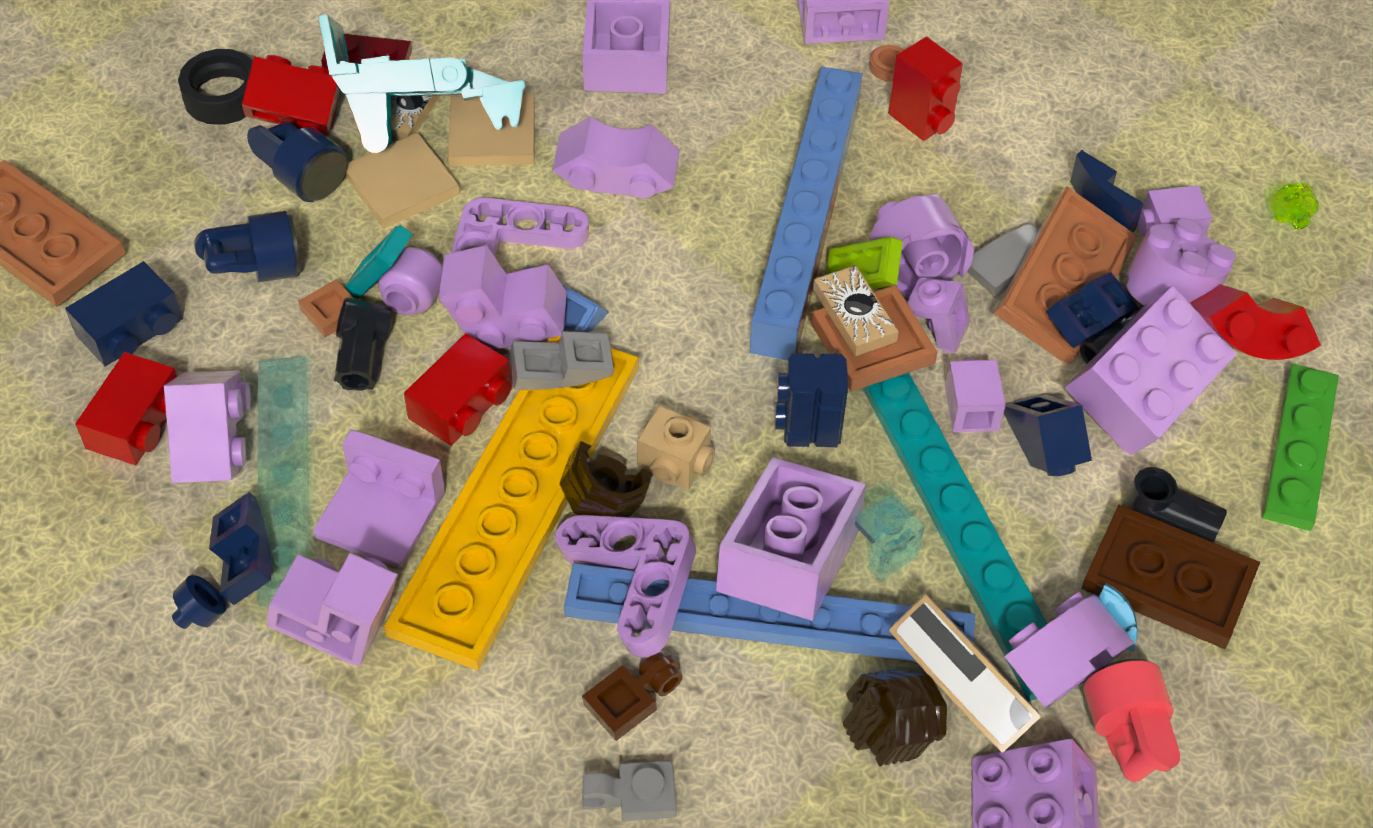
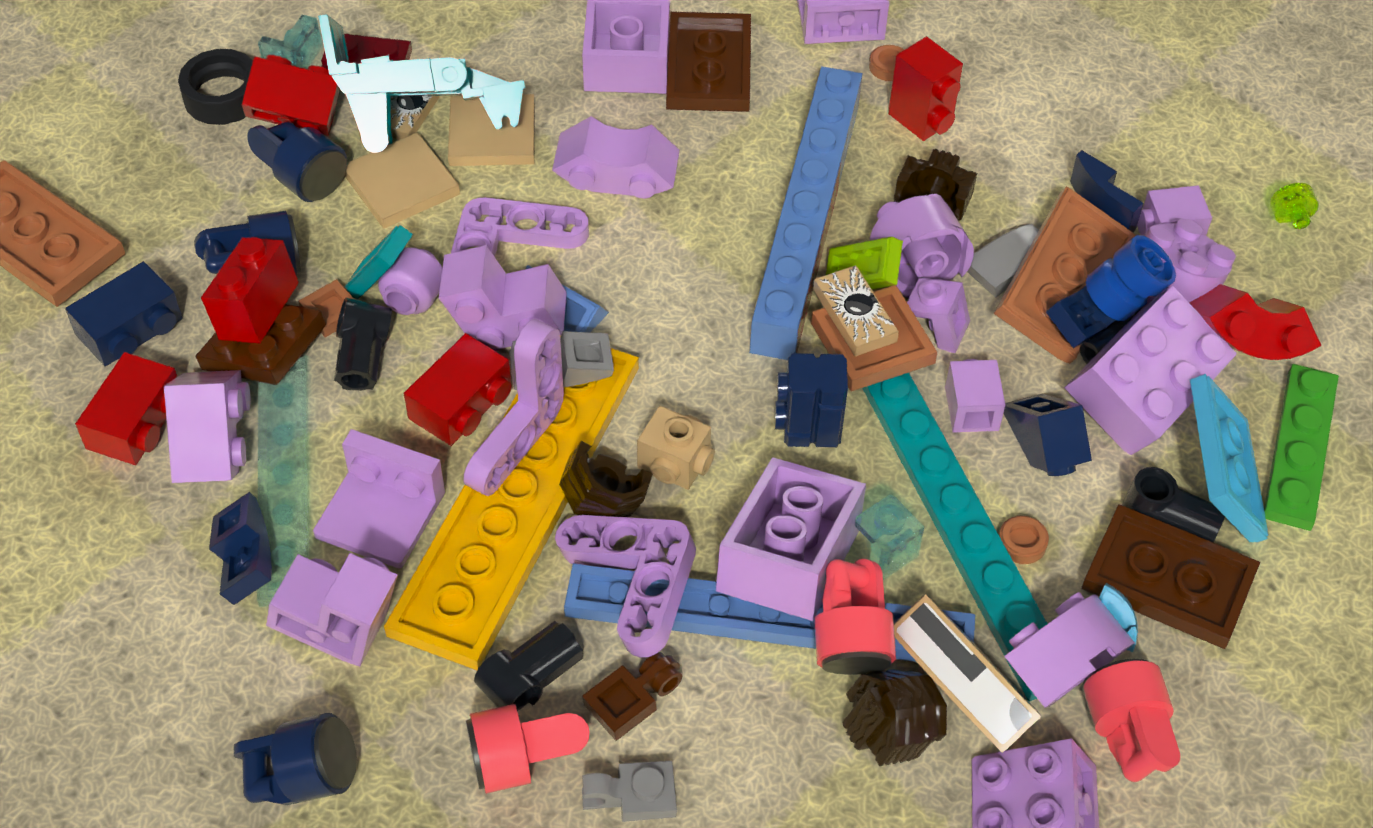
(197, 603): dark blue tile -> none
(250, 290): none -> red brick
(274, 356): none -> reddish brown plate
(299, 44): none -> clear light blue bracket
(308, 759): none -> dark blue piece
(506, 747): none -> coral piece
(524, 673): none -> black piece
(539, 401): none -> lavender beam
(709, 61): none -> reddish brown plate
(854, 628): none -> coral piece
(937, 176): none -> dark brown hair
(1024, 539): none -> nougat tile
(1125, 281): none -> blue wheel
(1228, 459): none -> medium azure tile

